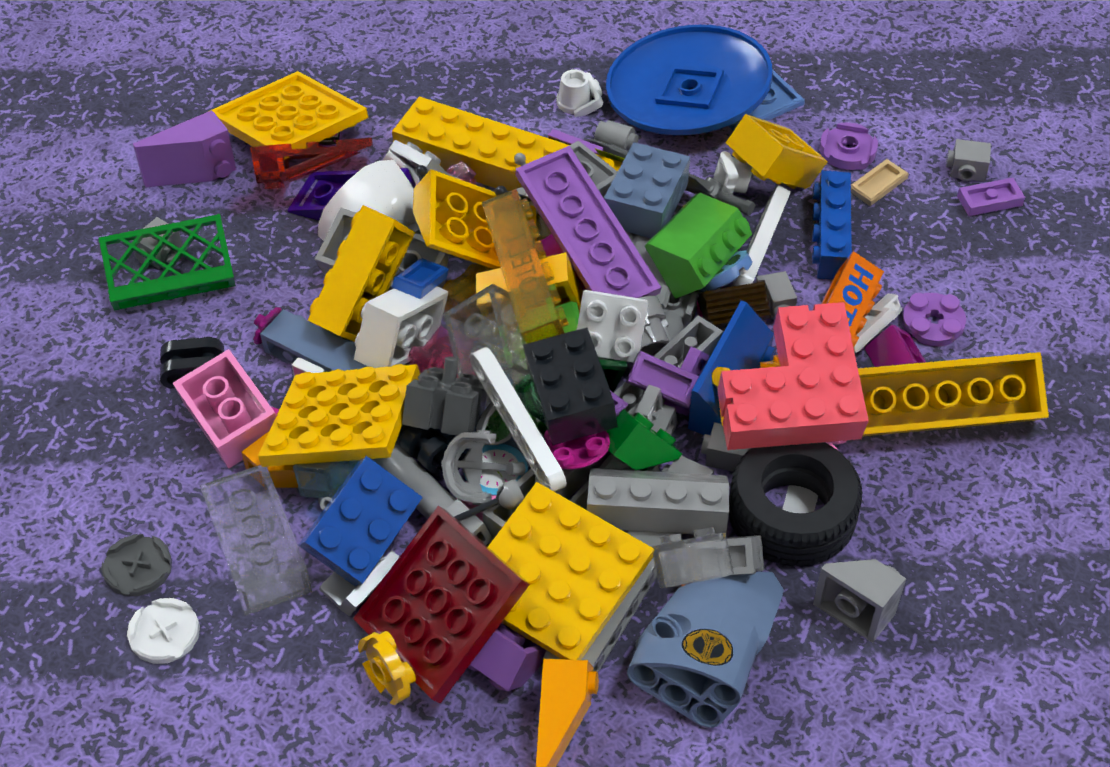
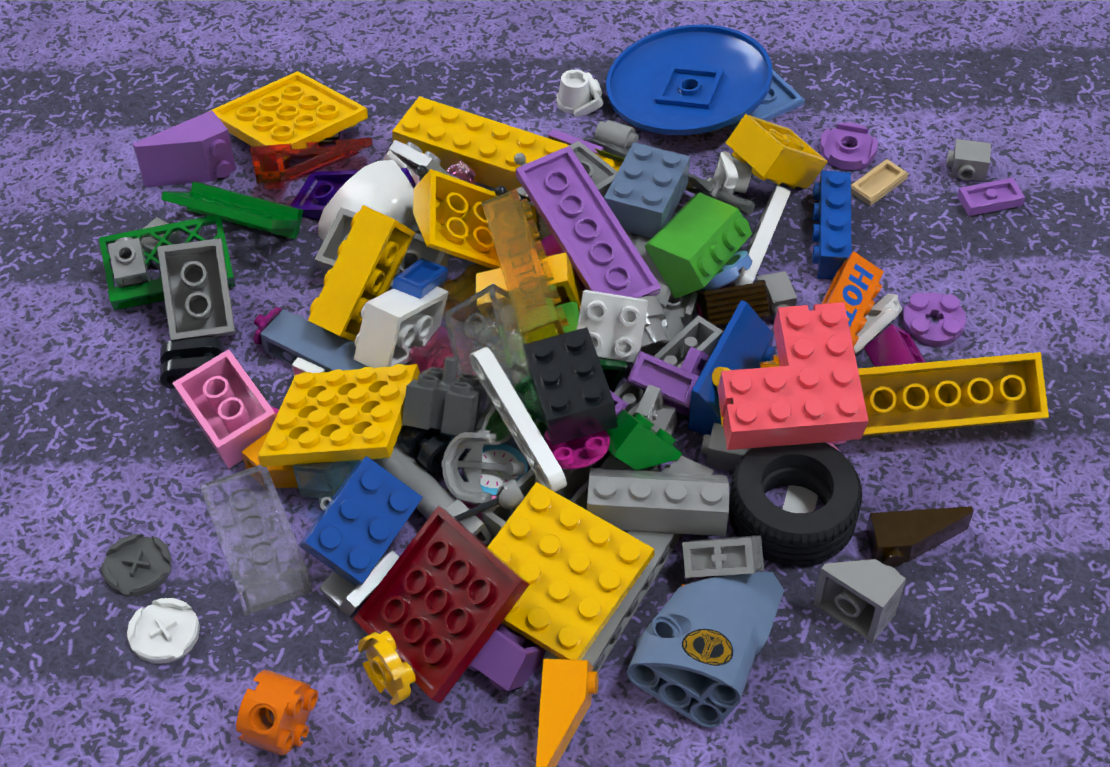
(128, 262): none -> light grey brick
(196, 290): none -> light grey brick
(239, 208): none -> green fence
(275, 712): none -> orange brick
(693, 558): clear brick -> none
(907, 534): none -> dark brown slope

